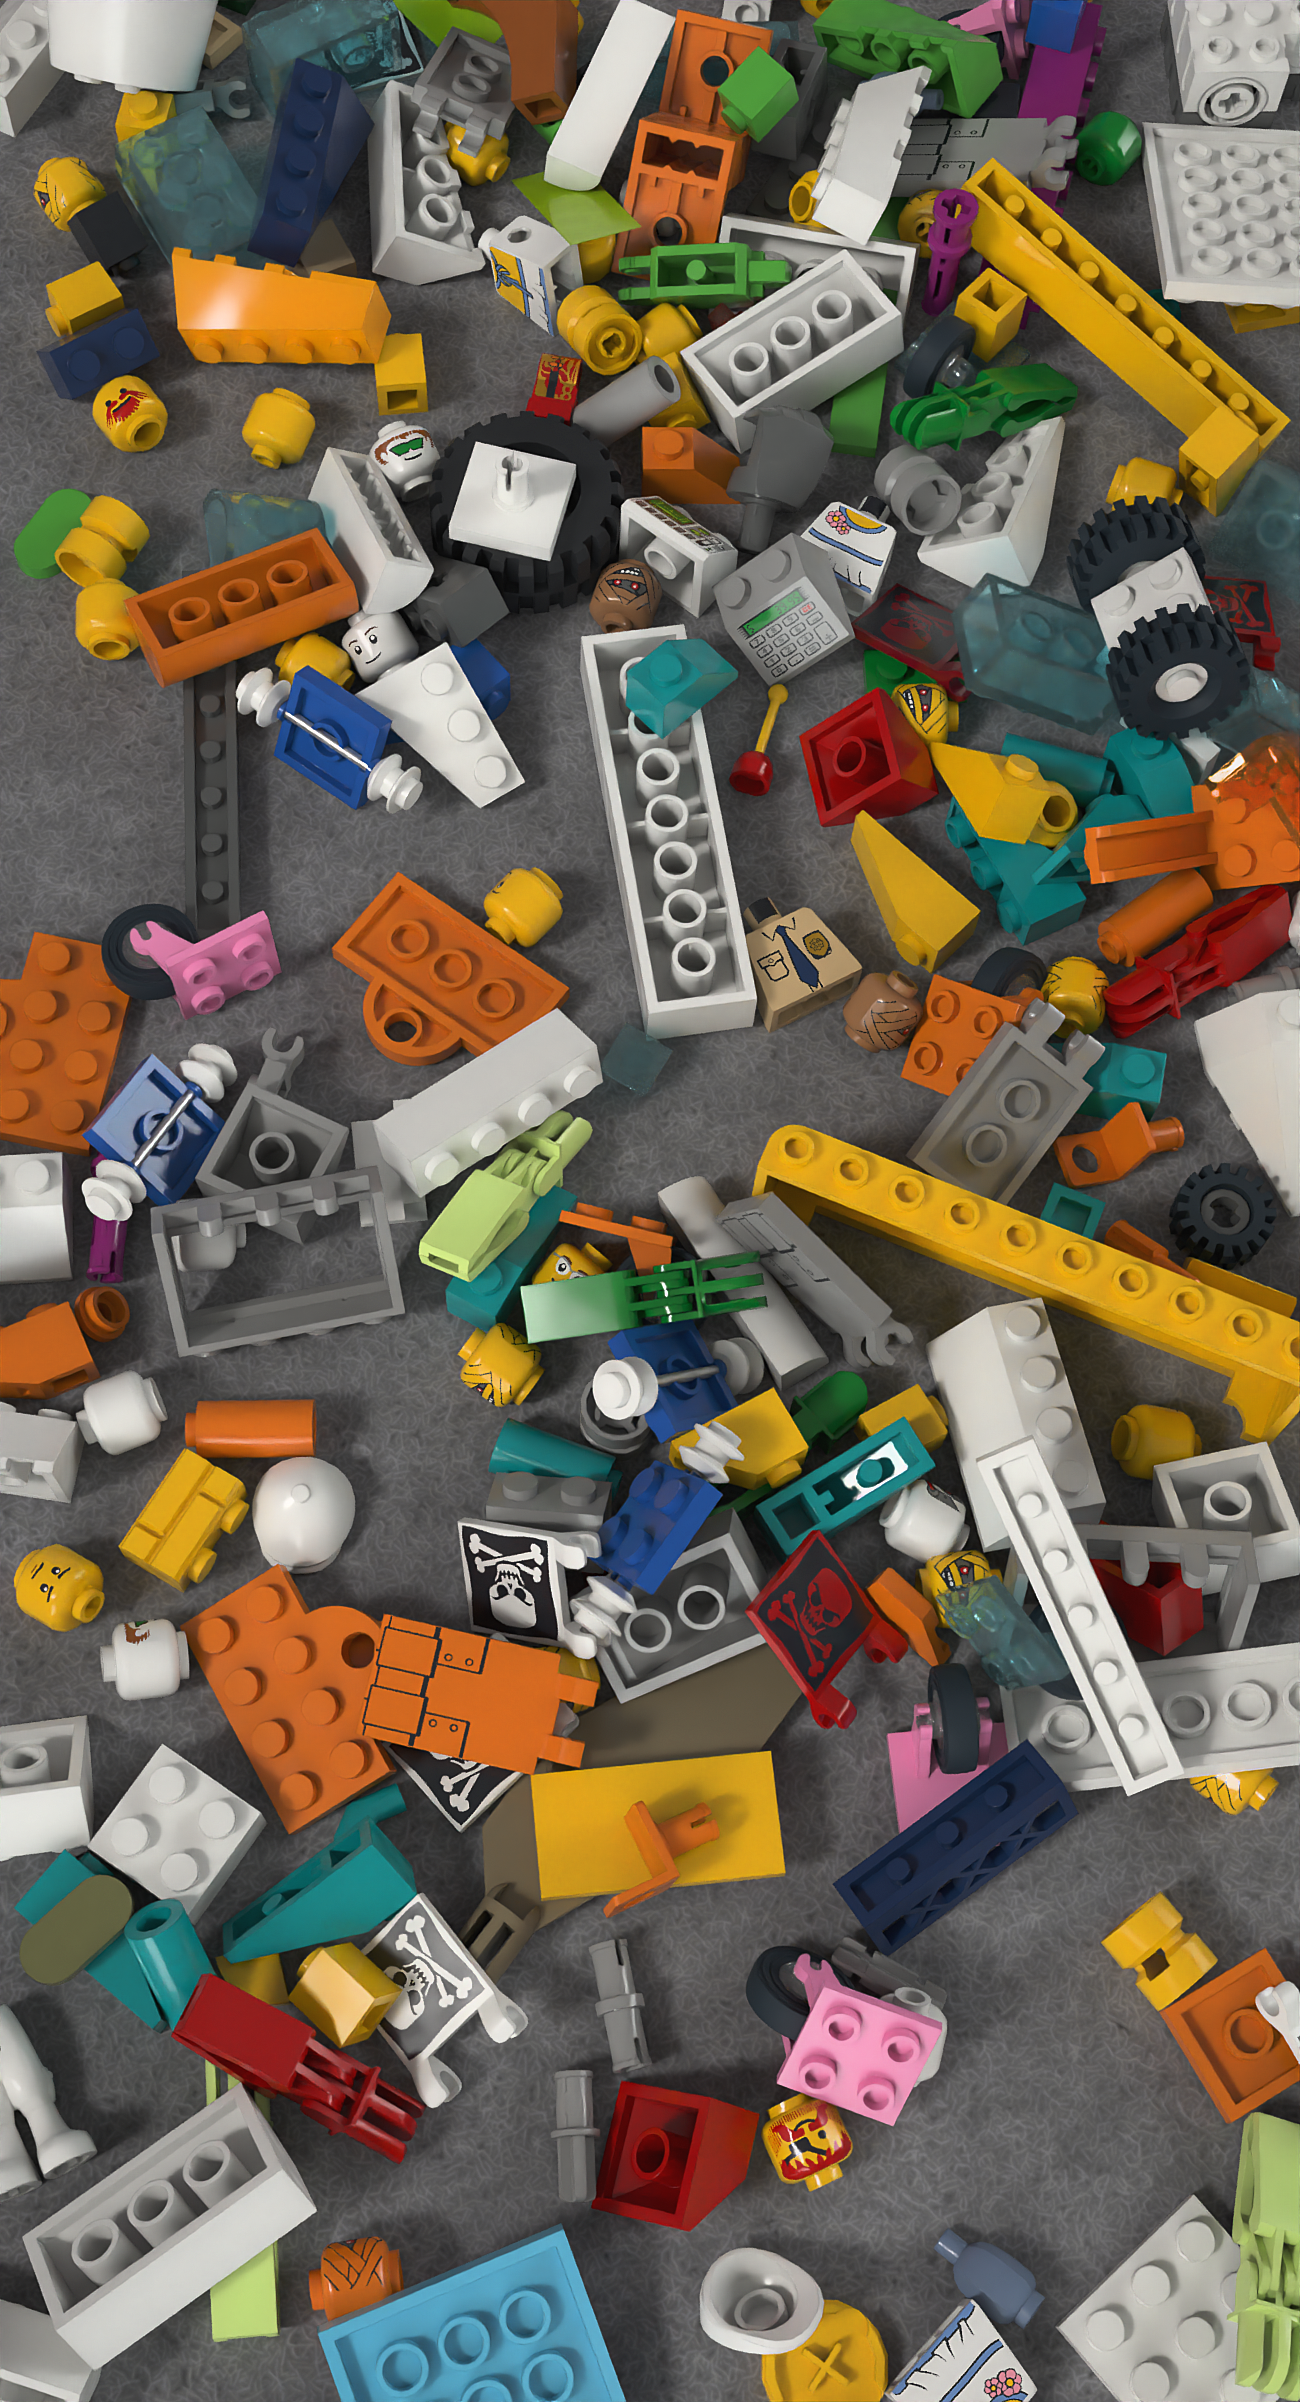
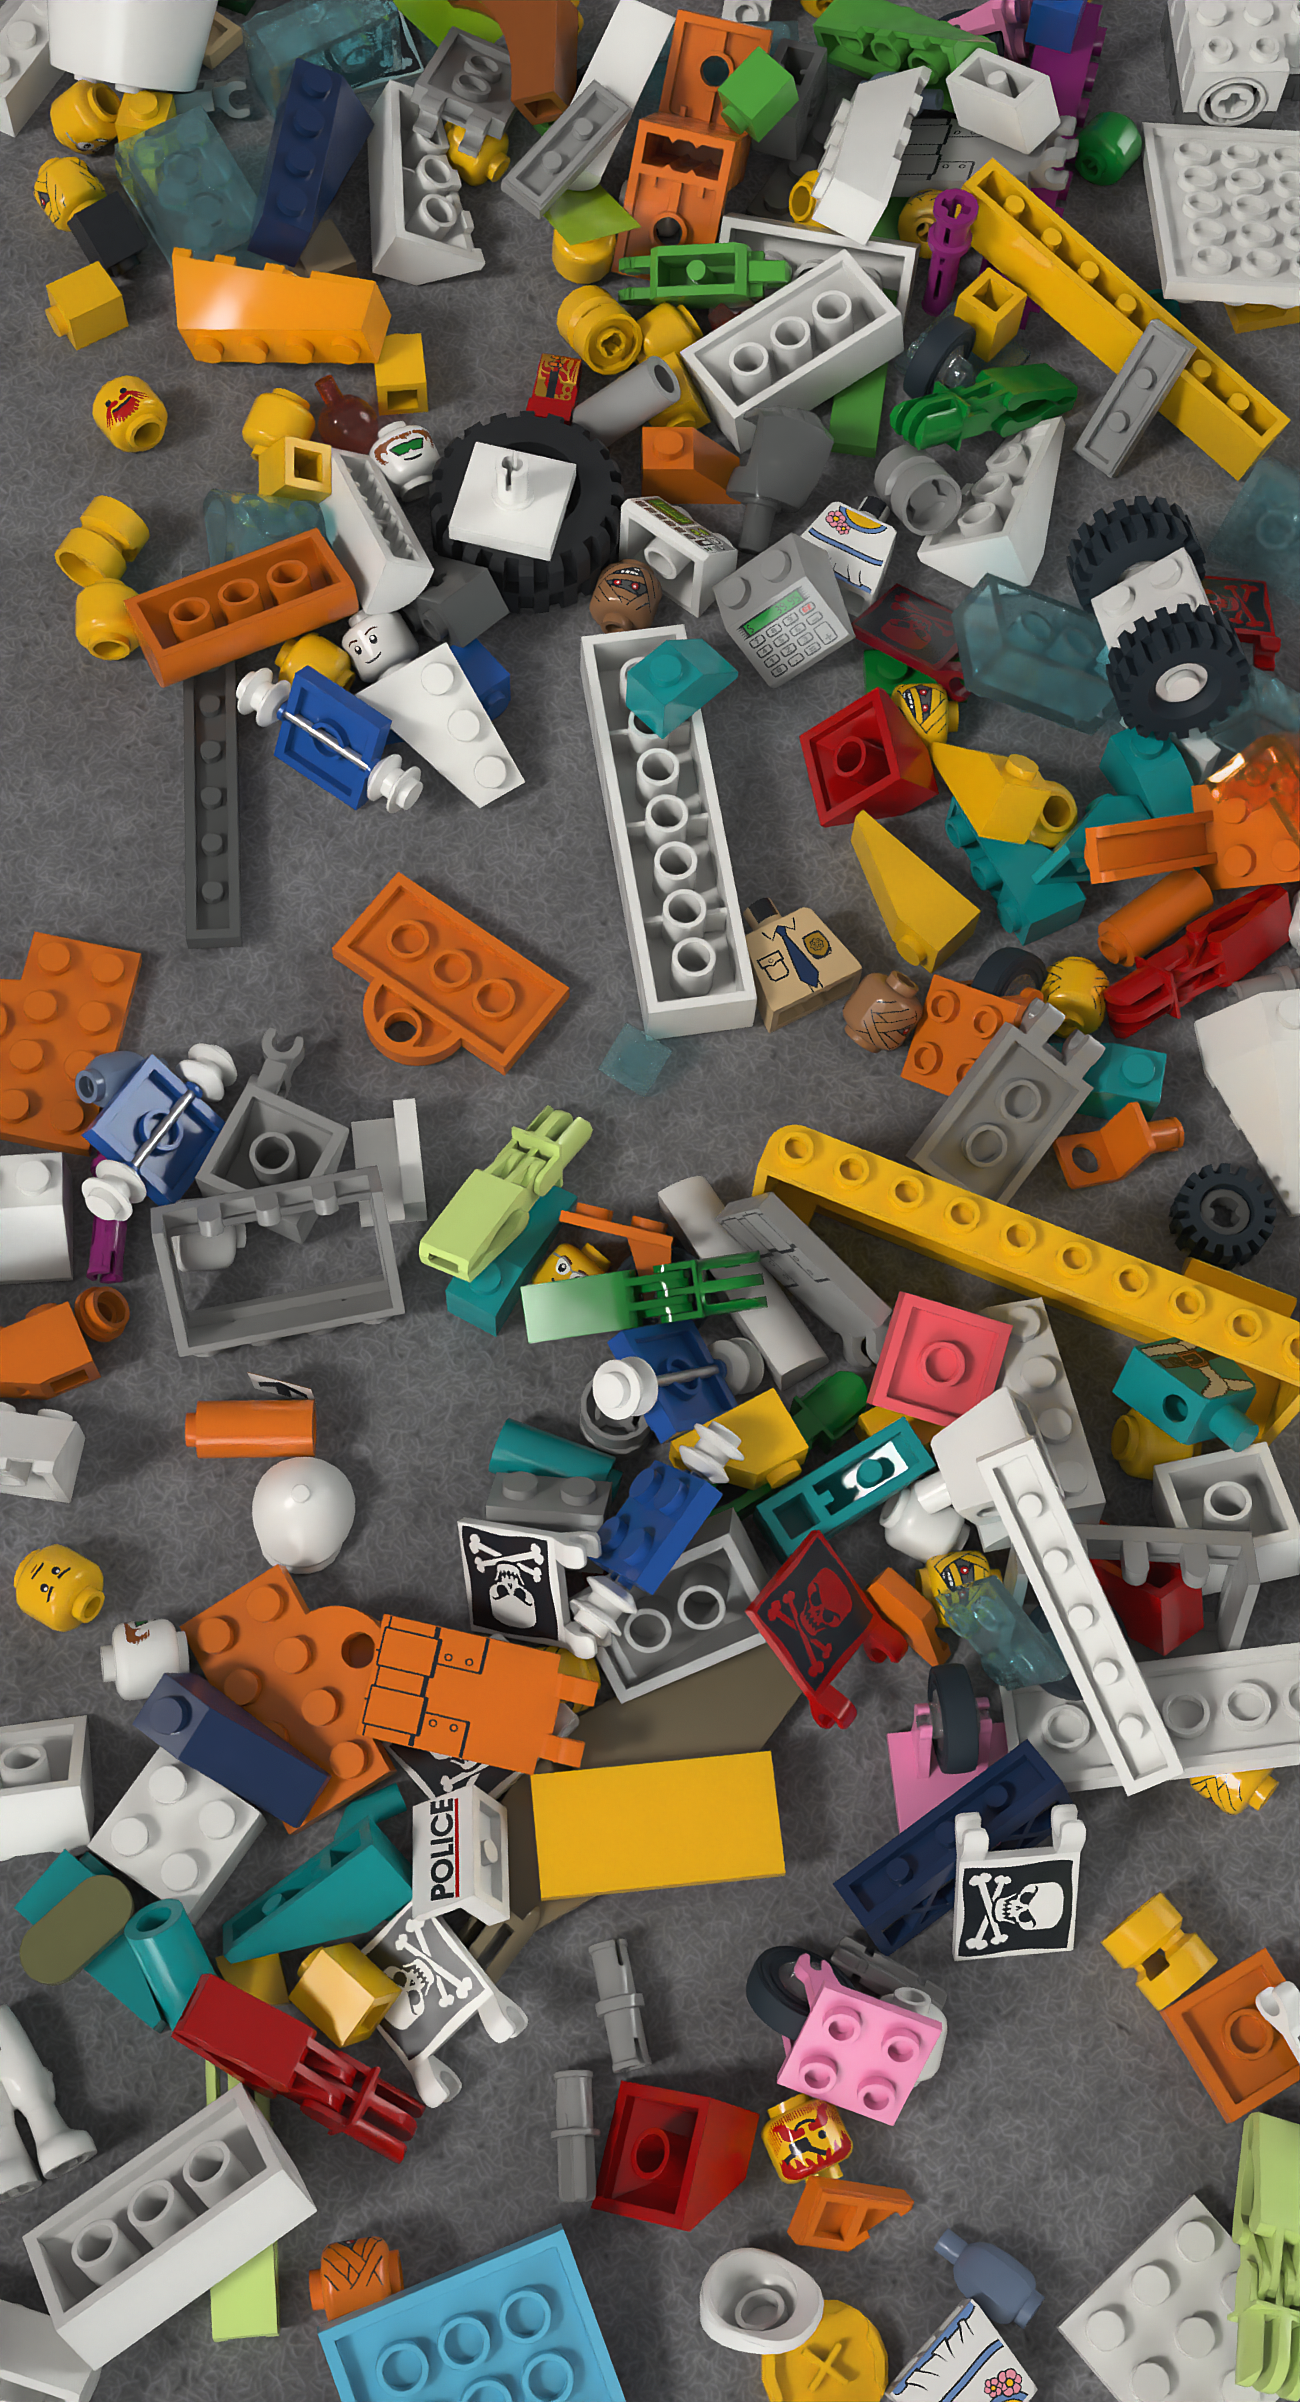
(47, 530): bright green tile -> none
(85, 116): none -> yellow head
(98, 353): dark blue brick -> none
(107, 1075): none -> sand blue plant
(122, 1412): white head -> none
(159, 955): bright pink plate -> none
(185, 1521): yellow brick -> none
(231, 1746): none -> dark blue slope
(280, 1387): none -> sticker
(296, 469): none -> yellow brick
(346, 419): none -> clear red piece
(461, 1856): none -> white panel
(488, 1102): white wedge -> none
(500, 1364): yellow head -> none
(523, 907): yellow head -> none
(533, 268): white torso -> none
(566, 149): none -> light grey tile
(659, 1846): orange bracket -> none
(753, 769): red hinge -> none
(841, 2212): none -> orange tile
(937, 1360): none -> coral plate
(984, 1428): none -> white torso
(1003, 100): none -> white brick
(1019, 1896): none -> flag
(1072, 1210): teal plate -> none
(1079, 772): teal brick -> none
(1134, 397): none -> light grey tile
(1135, 1243): orange axle -> none
(1144, 478): yellow head -> none
(1189, 1393): none -> teal torso
(1218, 458): yellow slope -> none

